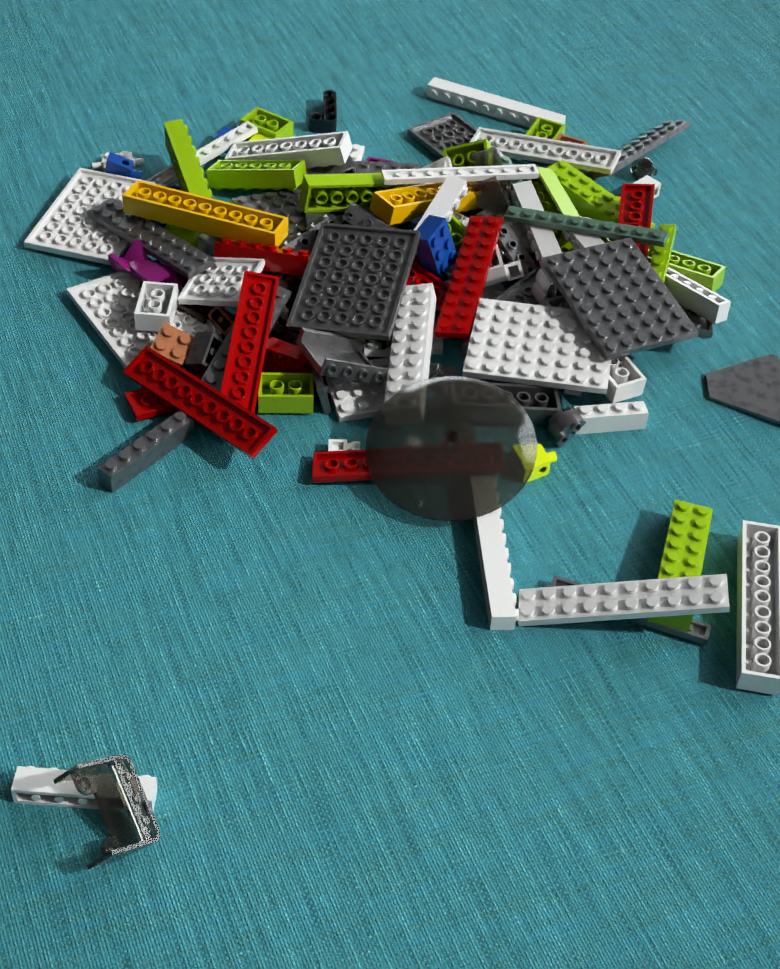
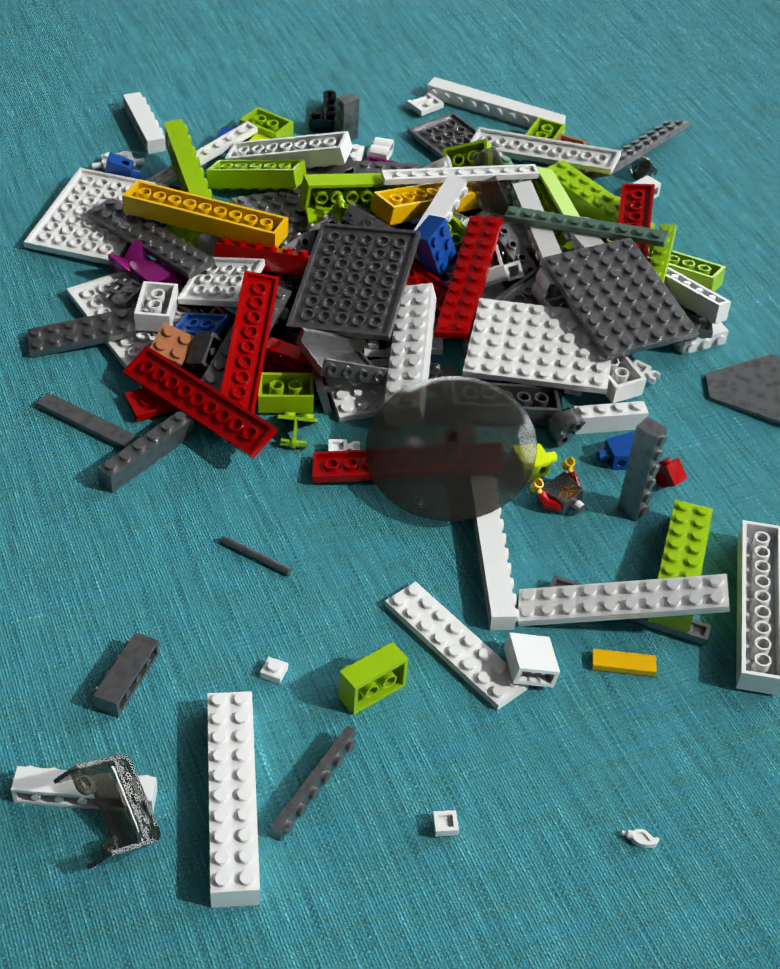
(81, 332): none -> flat silver plate
(86, 421): none -> flat silver tile
(123, 292): none -> flat silver plate
(125, 674): none -> flat silver brick
(144, 122): none -> white brick
(203, 322): none -> blue tile
(232, 801): none -> white brick
(256, 555): none -> flat silver bar
(274, 670): none -> white plate
(293, 443): none -> lime plate
(310, 788): none -> flat silver plate
(314, 215): none -> lime plate
(347, 114): none -> flat silver brick
(372, 678): none -> lime brick
(381, 148): none -> white brick
(425, 104): none -> white plate
(445, 823): none -> white plate
(455, 644): none -> white plate
(531, 660): none -> white brick
(562, 492): none -> torso
(617, 451): none -> blue torso
(624, 662): none -> yellow tile
(641, 838): none -> white piece
(642, 468): none -> flat silver brick
(651, 375): none -> white plate
(670, 472): none -> red slope
(718, 338): none -> white brick

